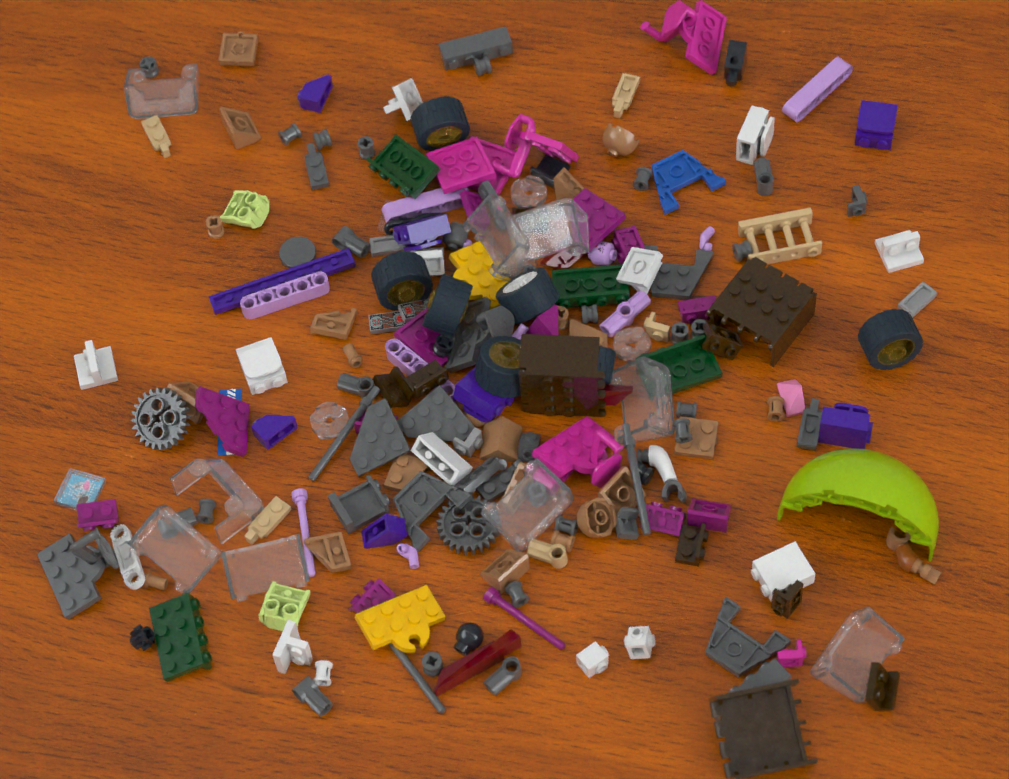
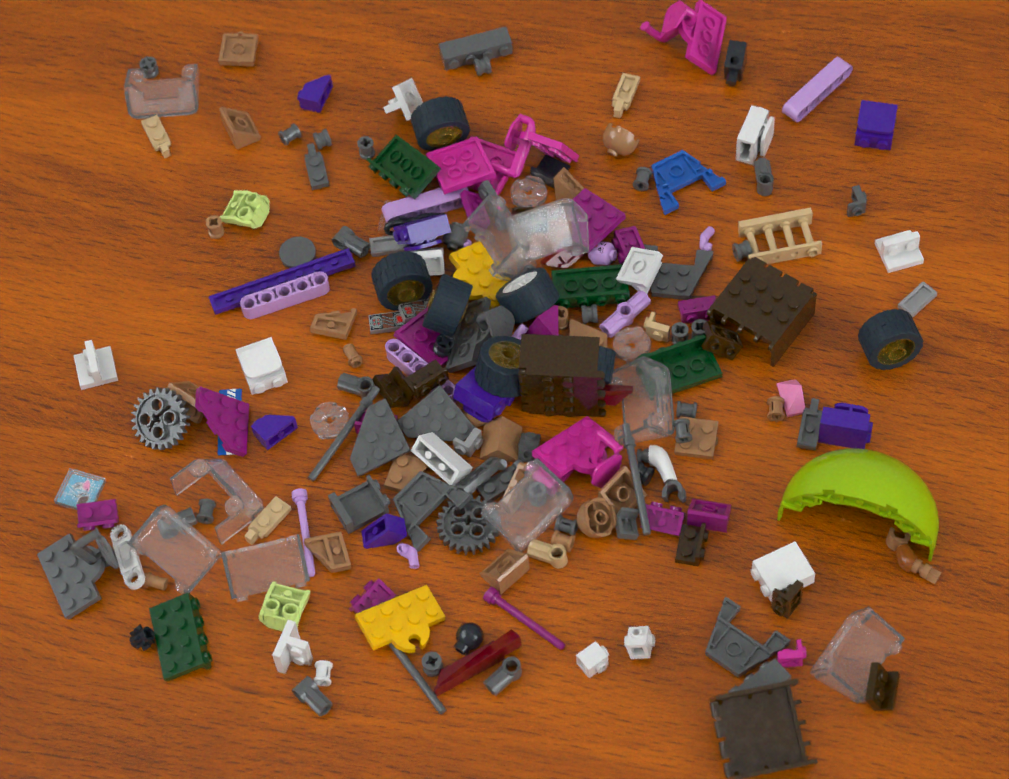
(517, 594): dark grey bush -> none

